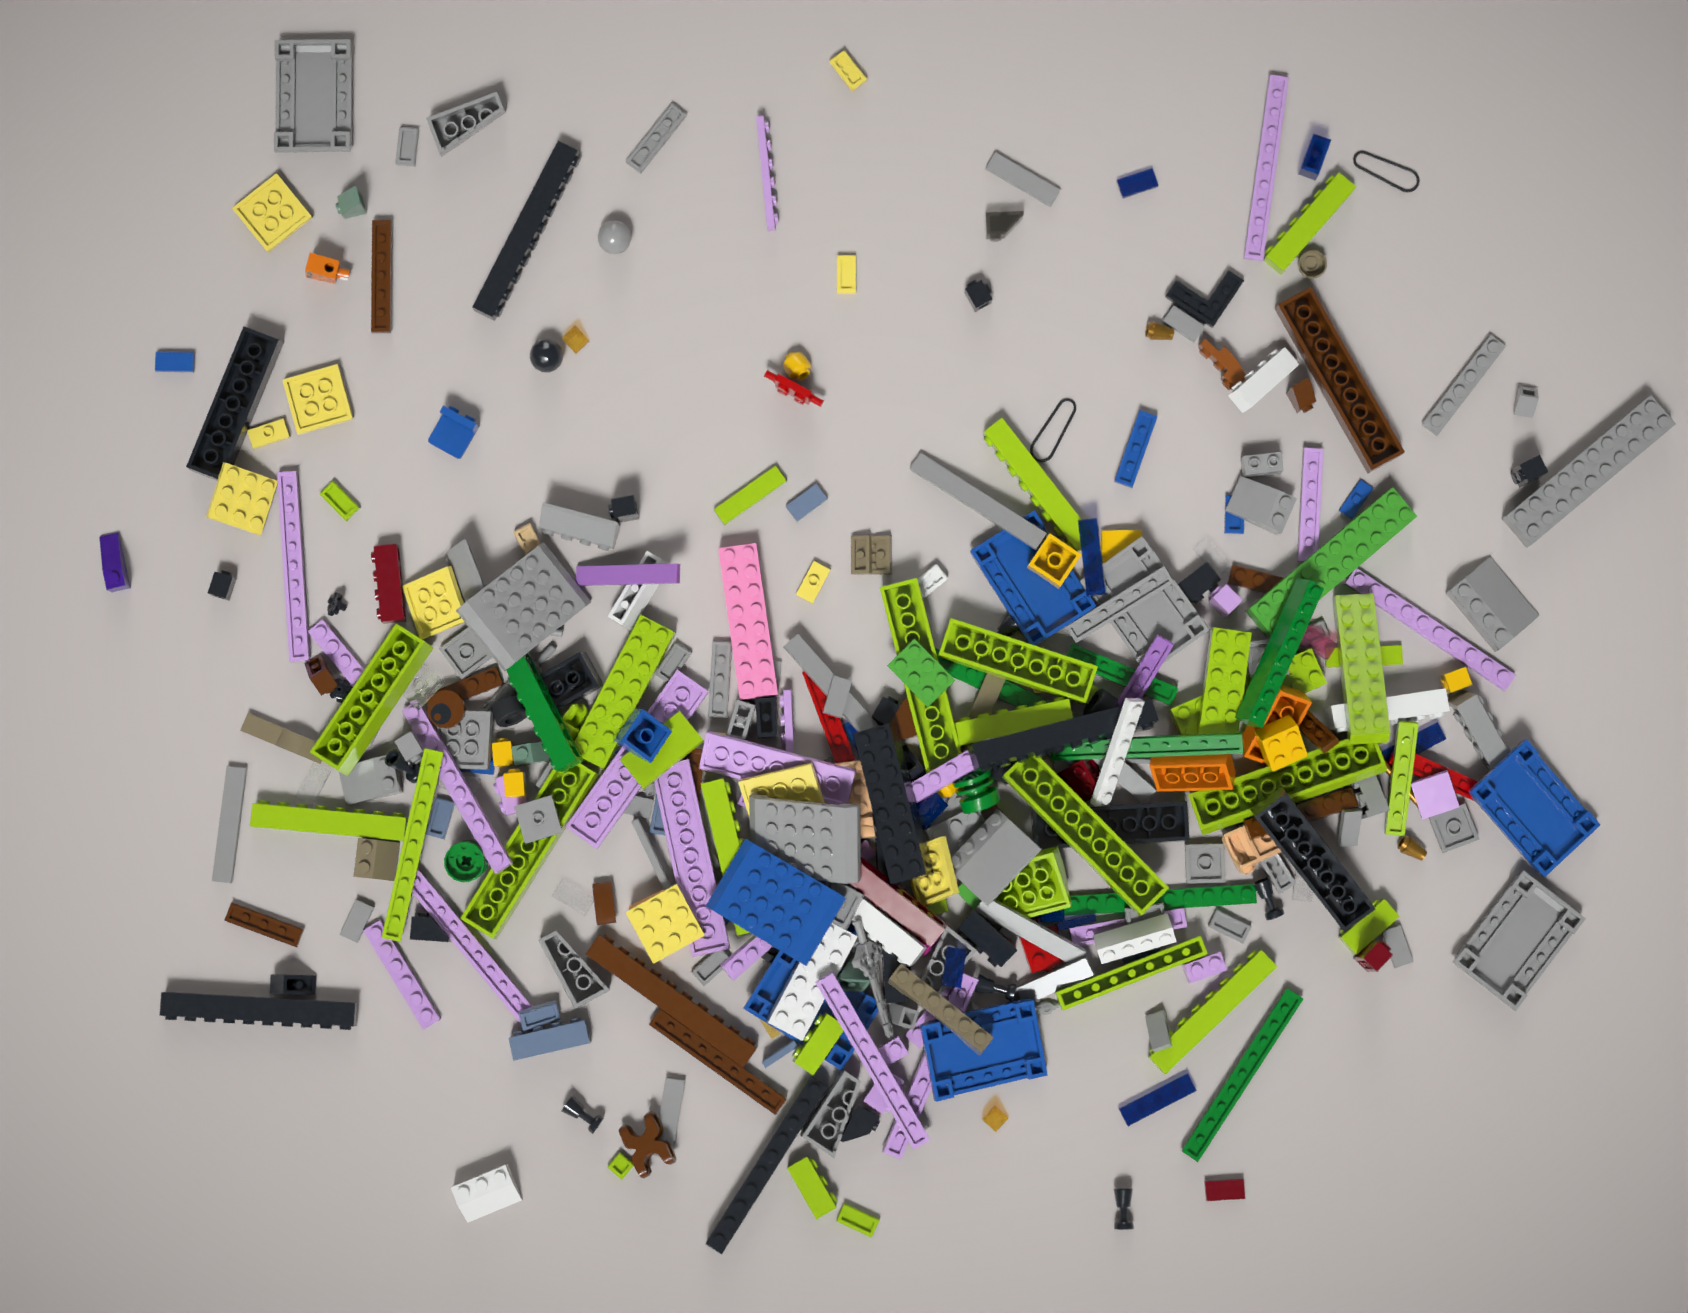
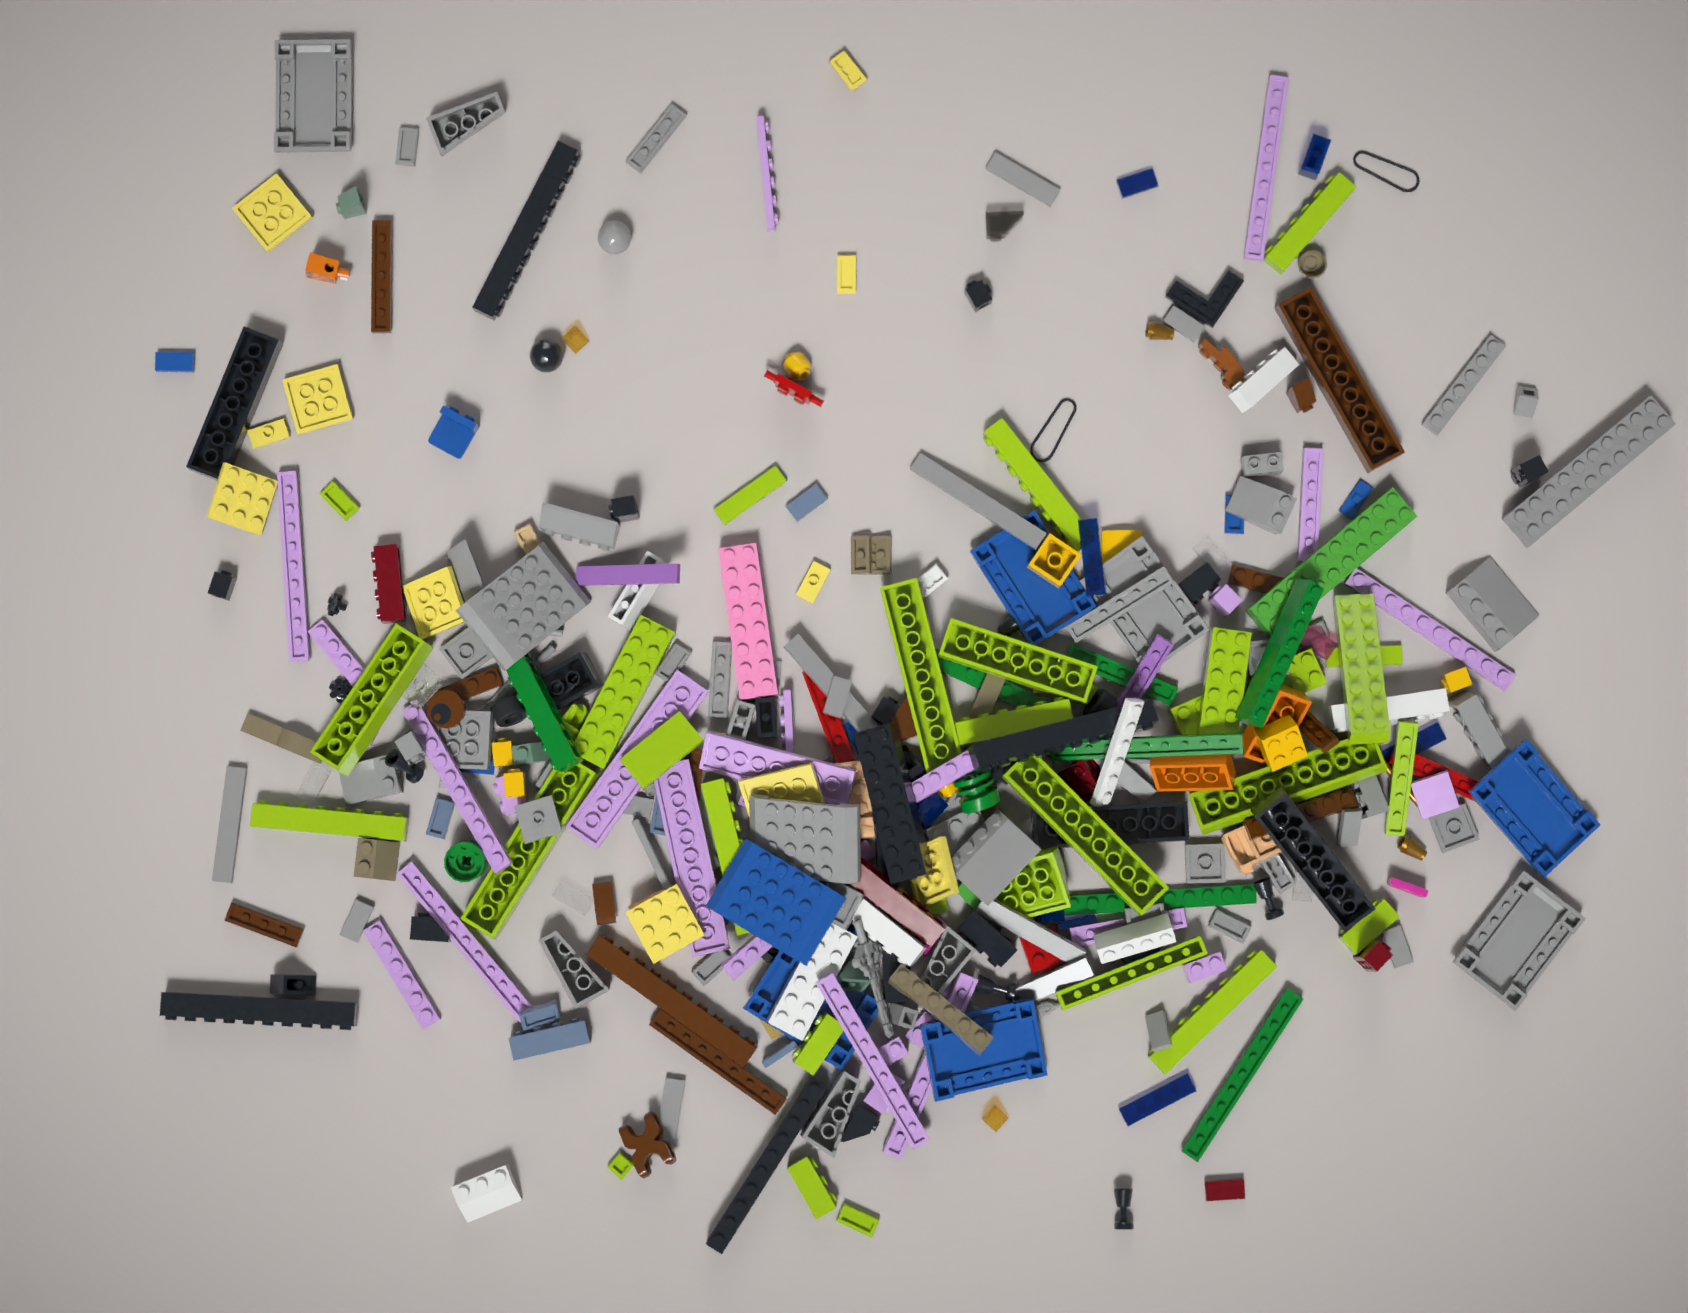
(113, 563): dark purple slope -> none
(321, 675): reddish brown slope -> none
(412, 844): lime plate -> none
(576, 1110): black piece -> none
(643, 735): blue slope -> none
(921, 673): bright green plate -> none
(954, 967): clear blue tile -> none
(1135, 449): blue plate -> none
(1407, 887): none -> dark pink tile

